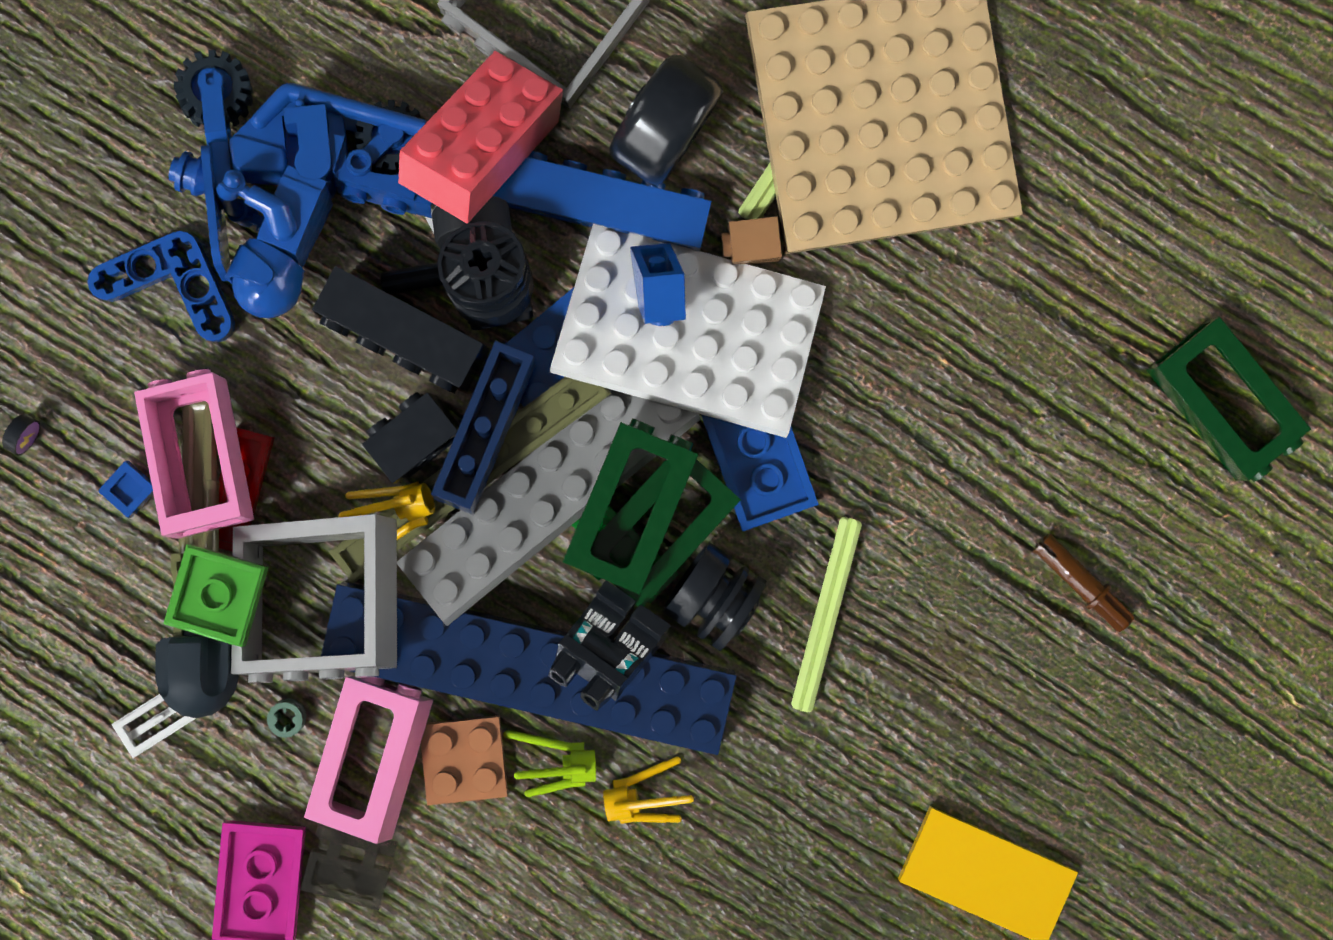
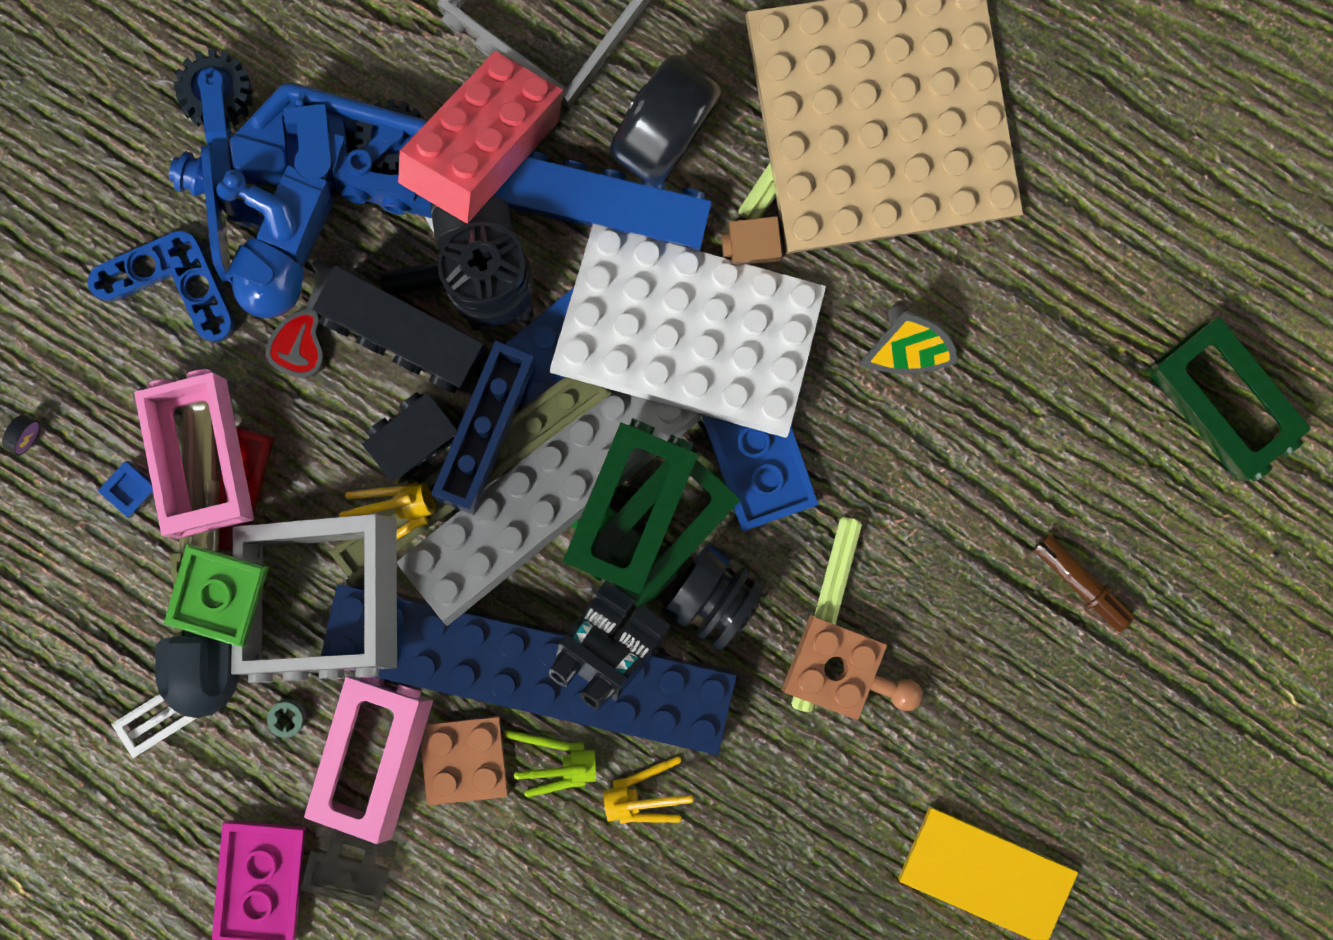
(295, 342): none -> piece
(658, 284): blue slope -> none
(849, 690): none -> nougat plate
(911, 345): none -> shield

